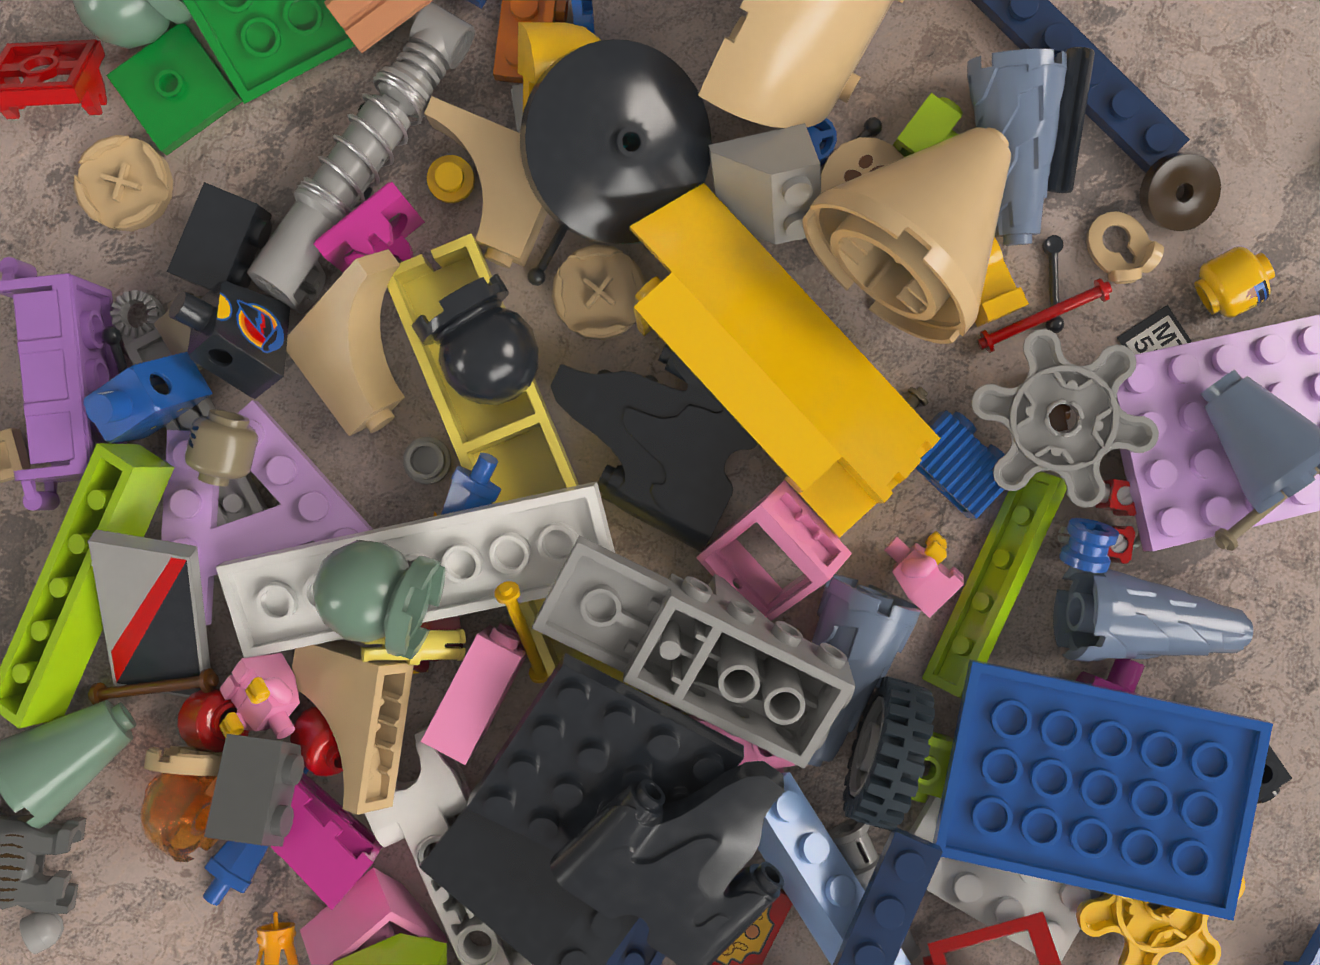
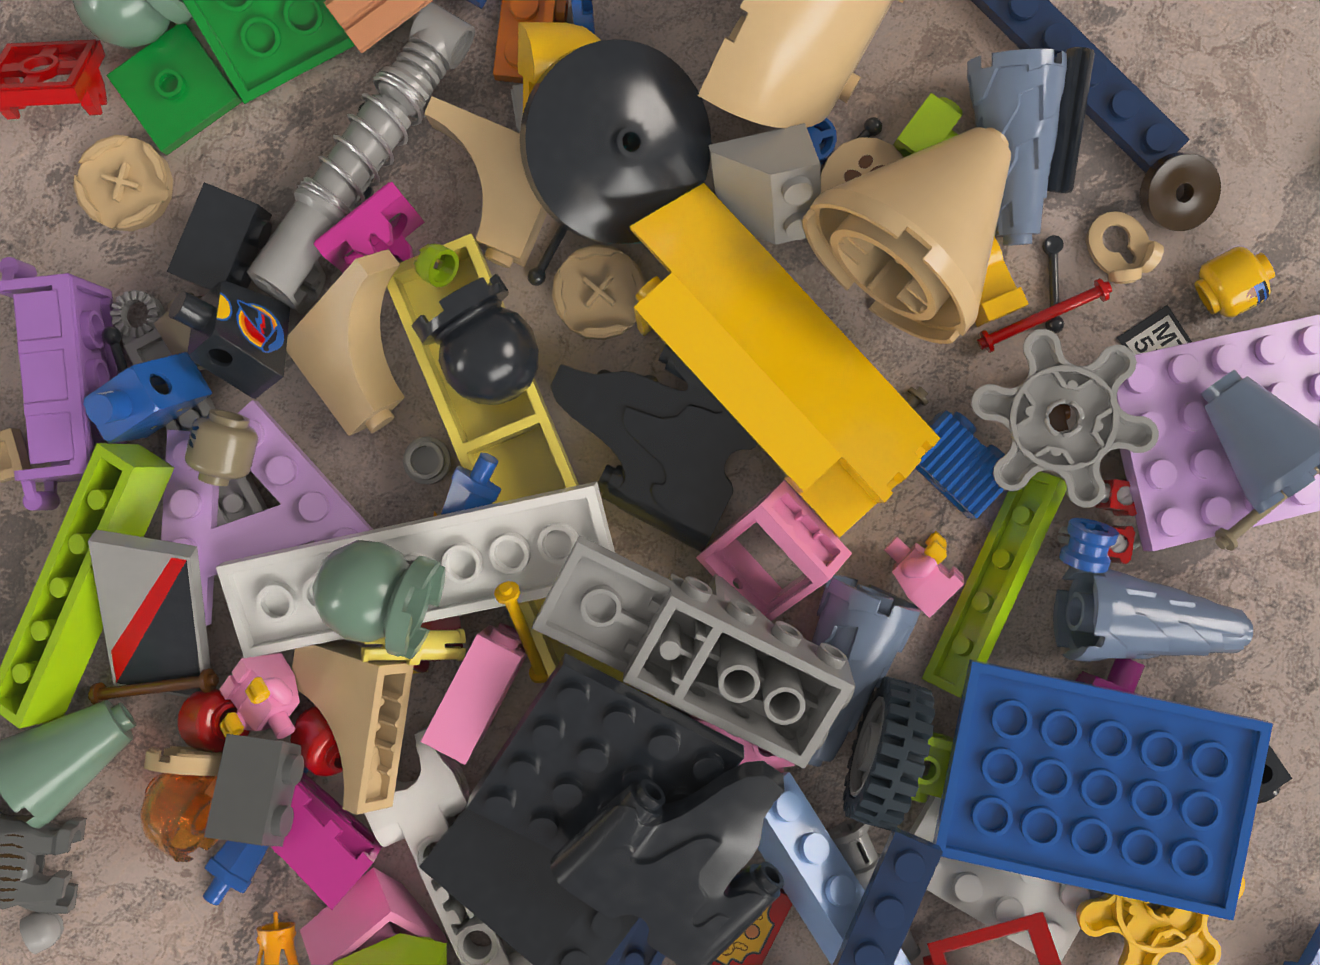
(446, 268): none -> lime hinge
(450, 179): yellow plate -> none

